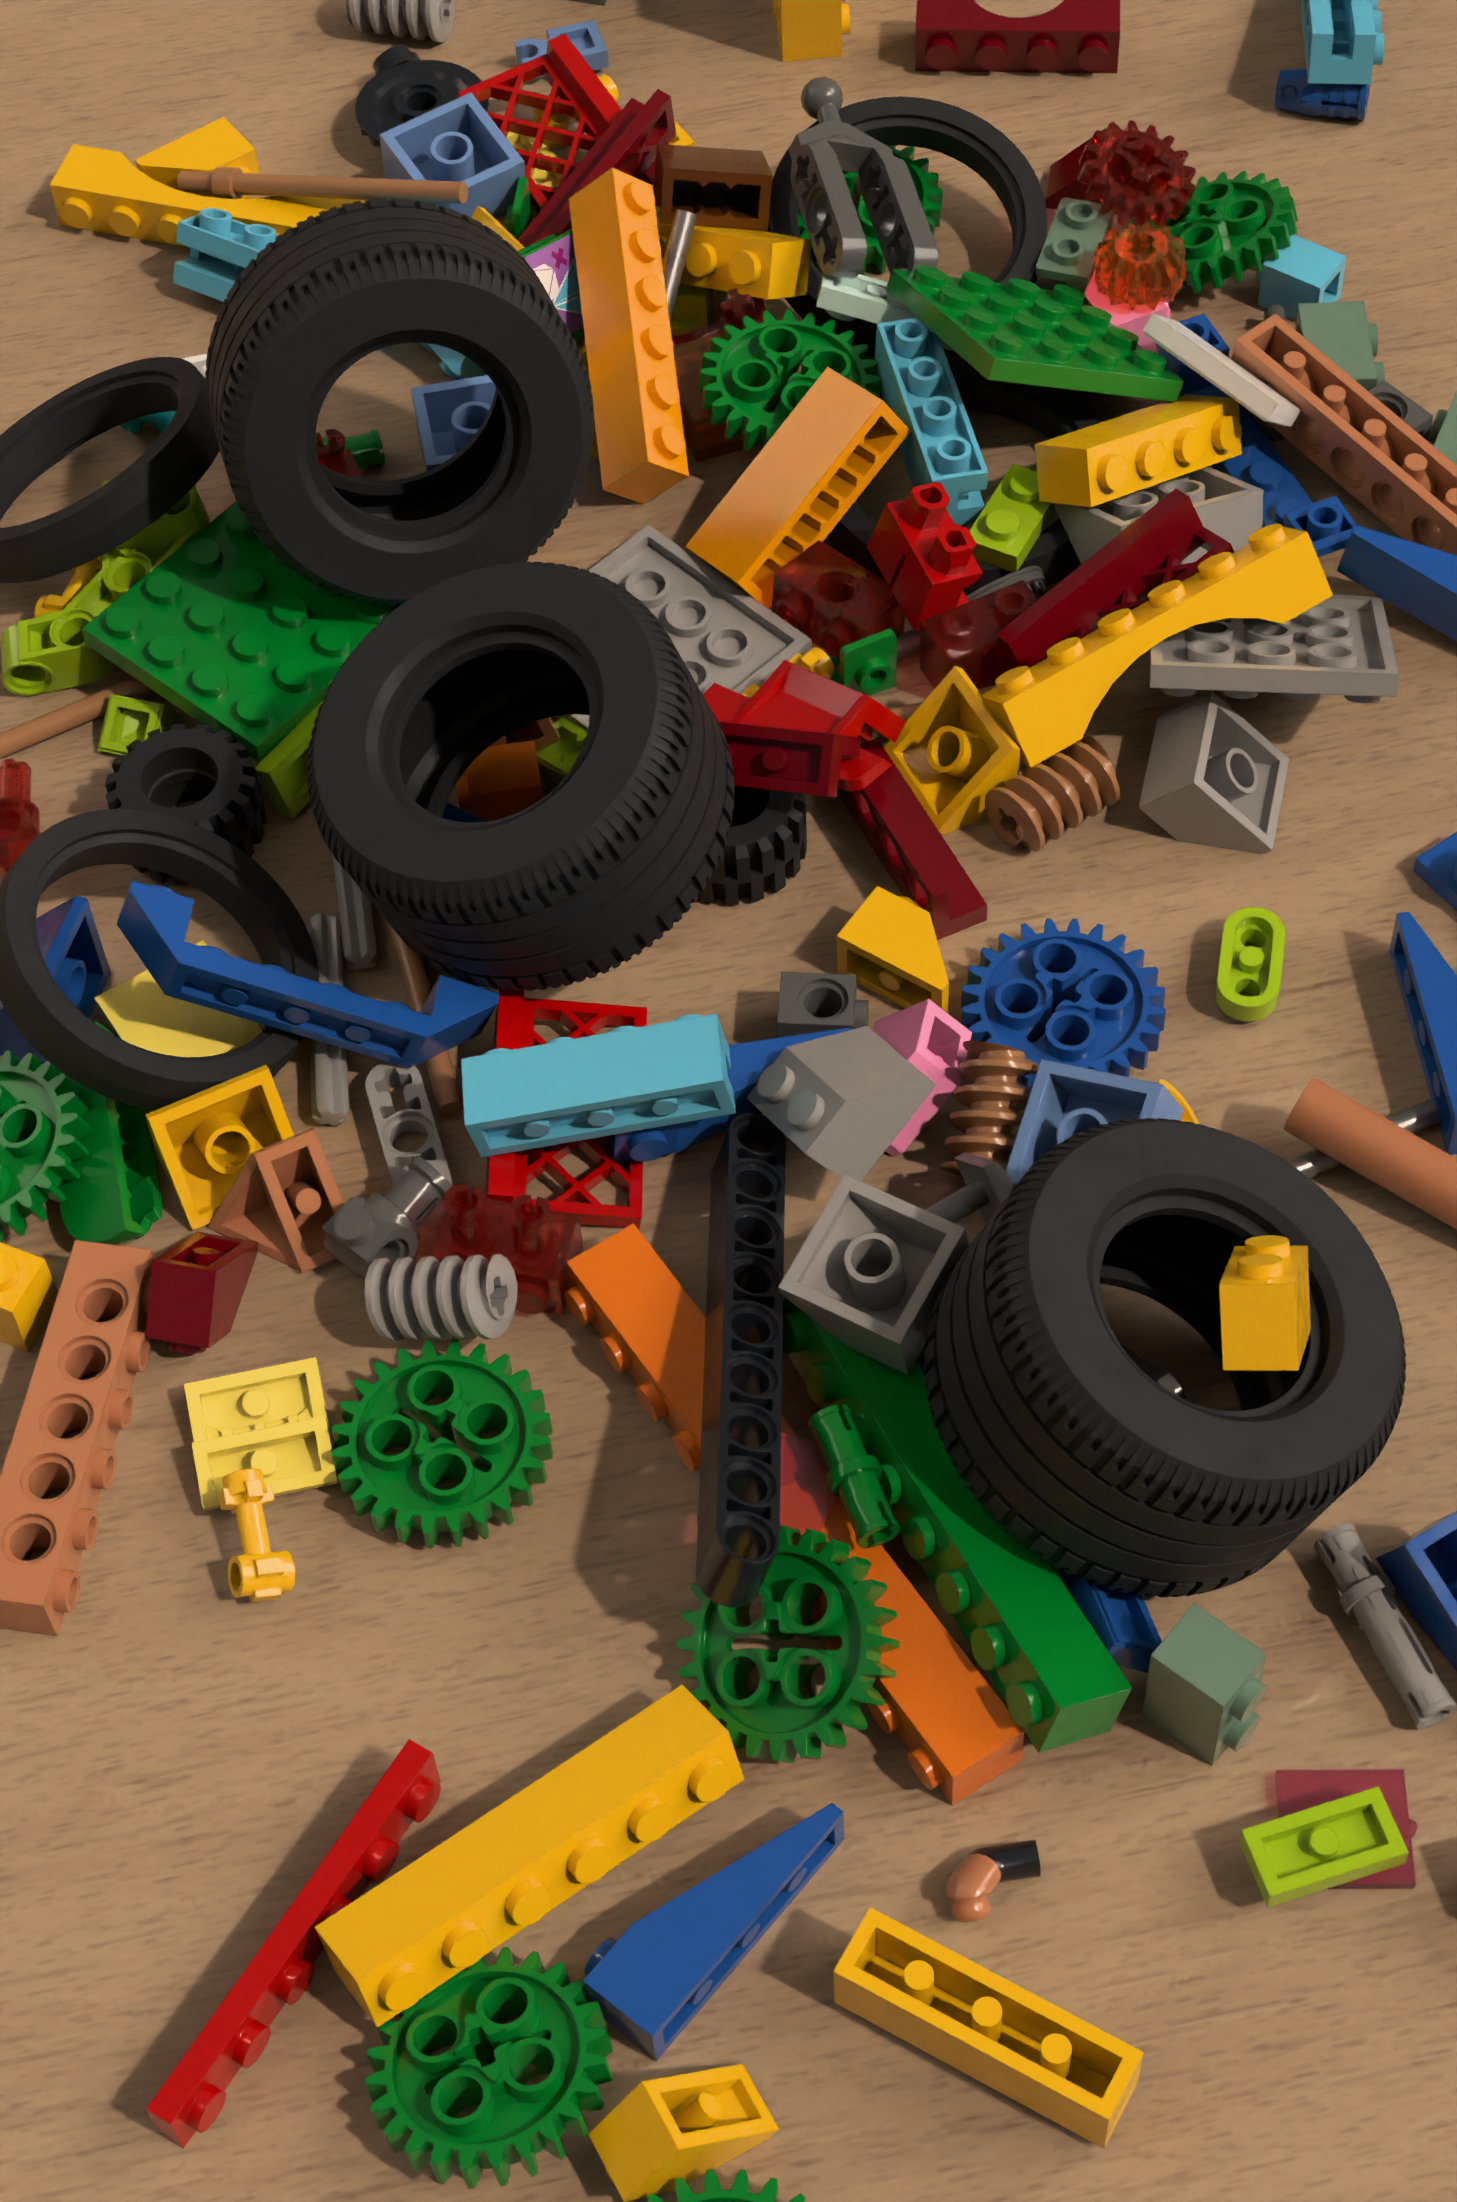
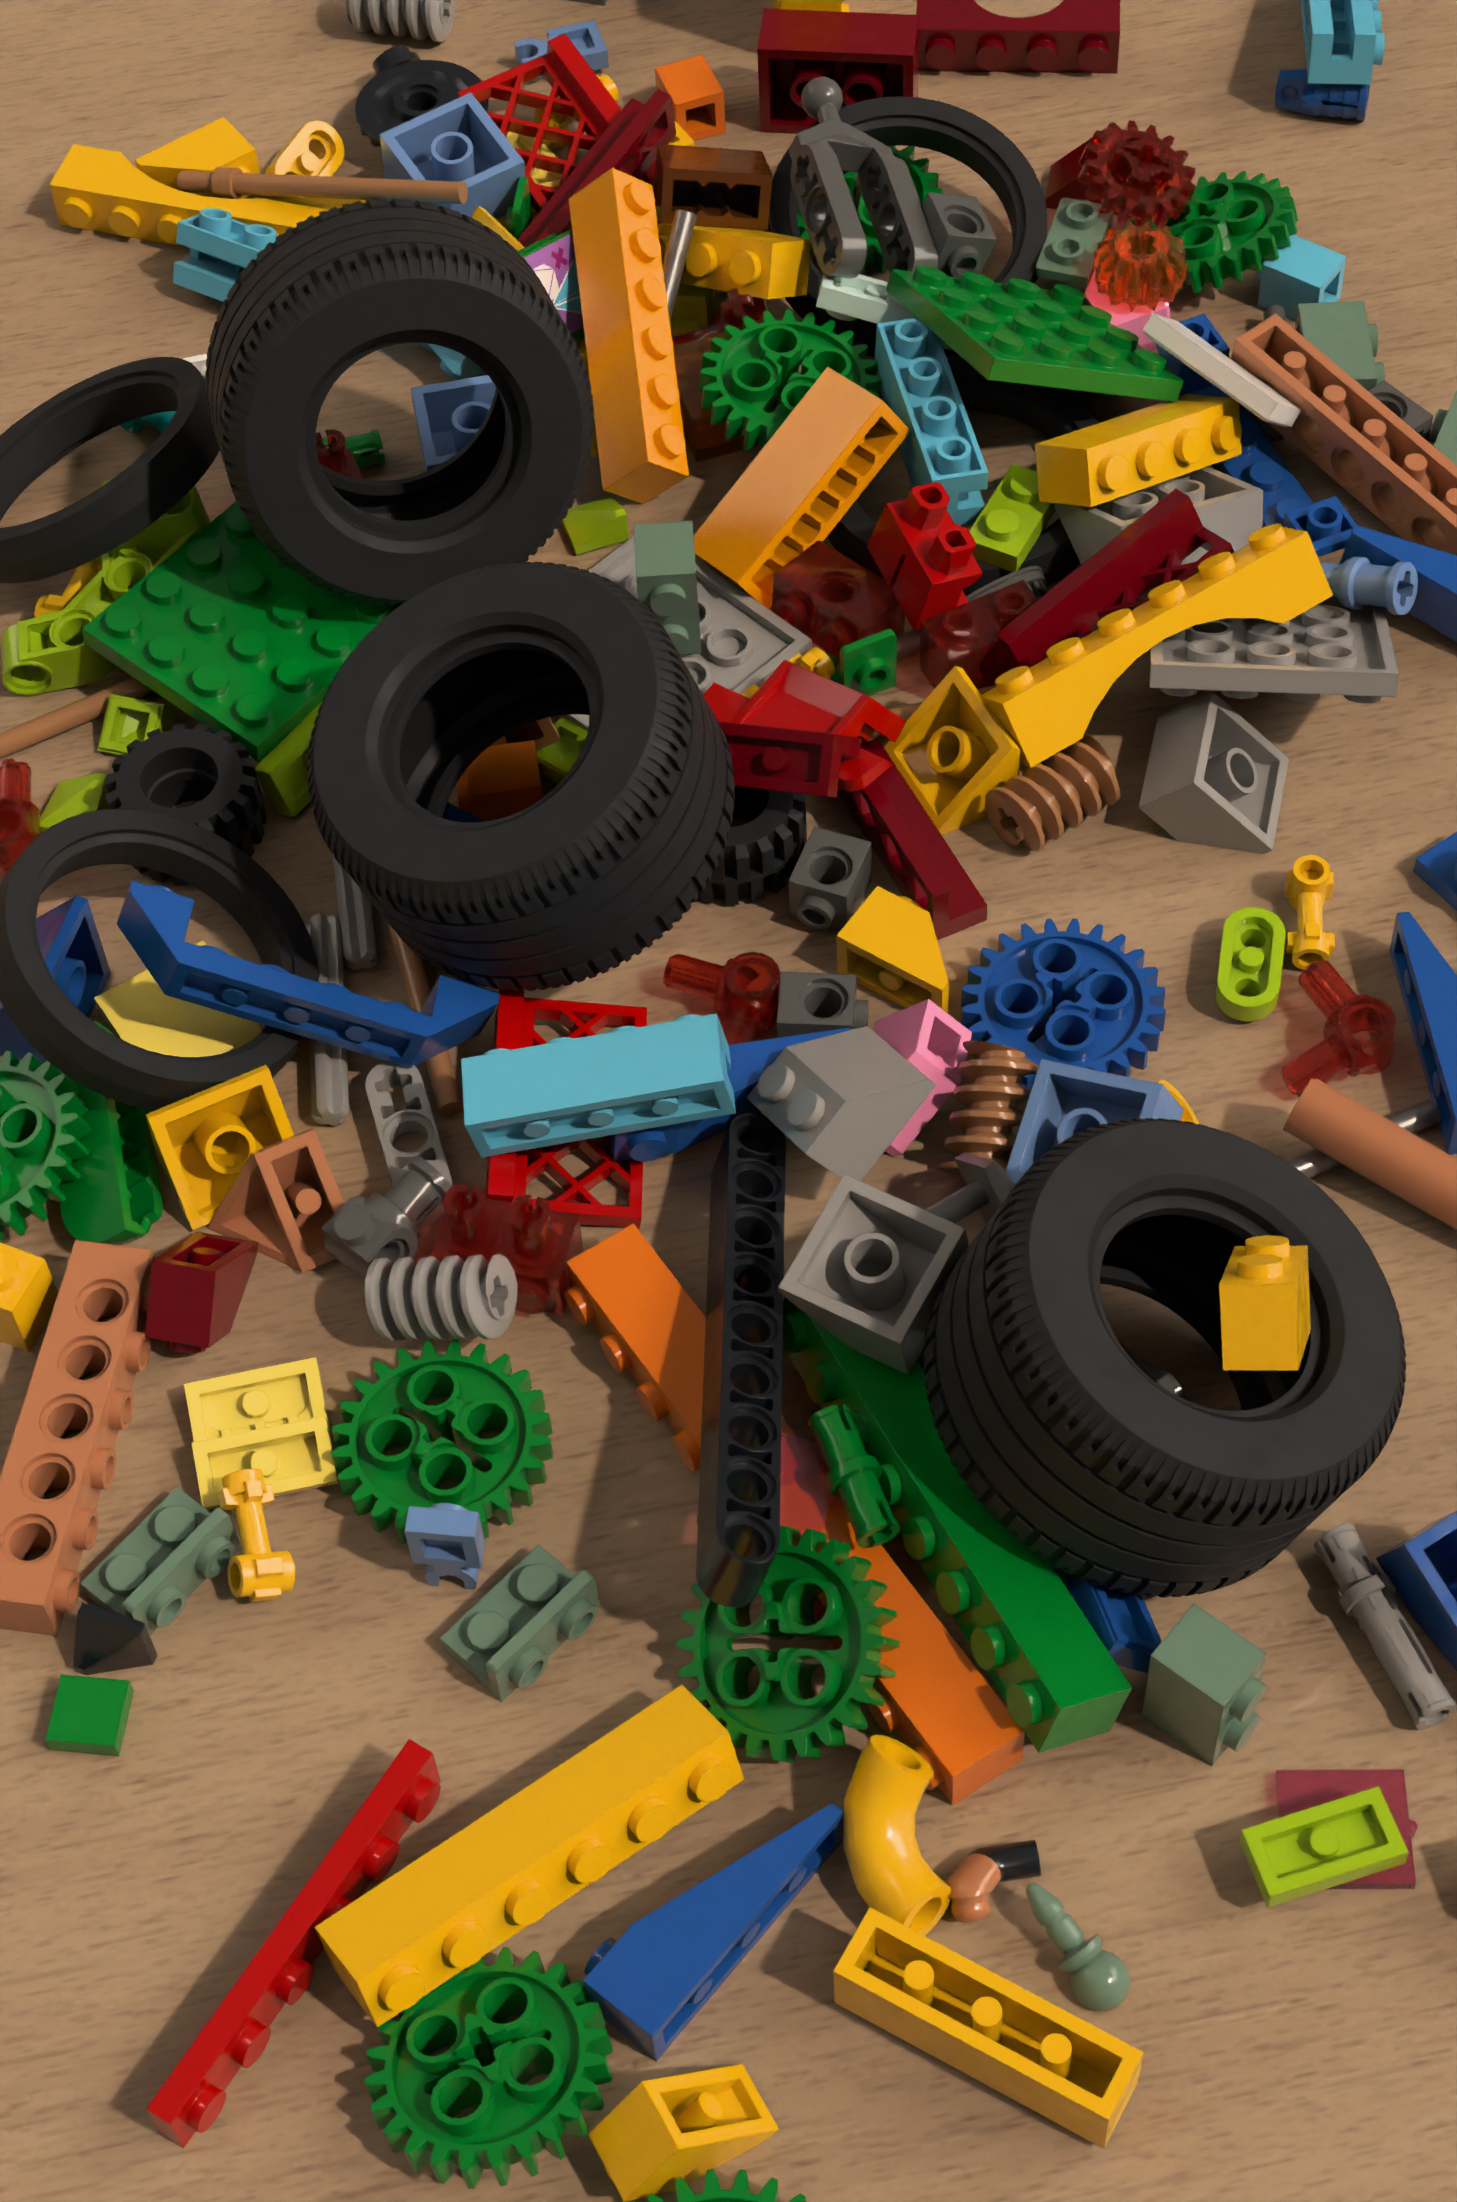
(75, 798): none -> lime slope
(89, 1715): none -> green tile
(110, 1641): none -> black slope
(163, 1561): none -> sand green bracket
(296, 158): none -> yellow plate
(447, 1541): none -> medium blue plate
(522, 1622): none -> sand green bracket
(596, 525): none -> lime slope
(669, 580): none -> sand green brick
(694, 96): none -> orange brick
(742, 990): none -> clear red axle
(829, 879): none -> dark grey brick
(860, 51): none -> dark red brick
(882, 1835): none -> yellow cylinder
(960, 233): none -> dark grey brick
(1097, 1976): none -> sand green bar
(1306, 891): none -> yellow bar
(1345, 1016): none -> clear red axle
(1363, 583): none -> medium blue pin

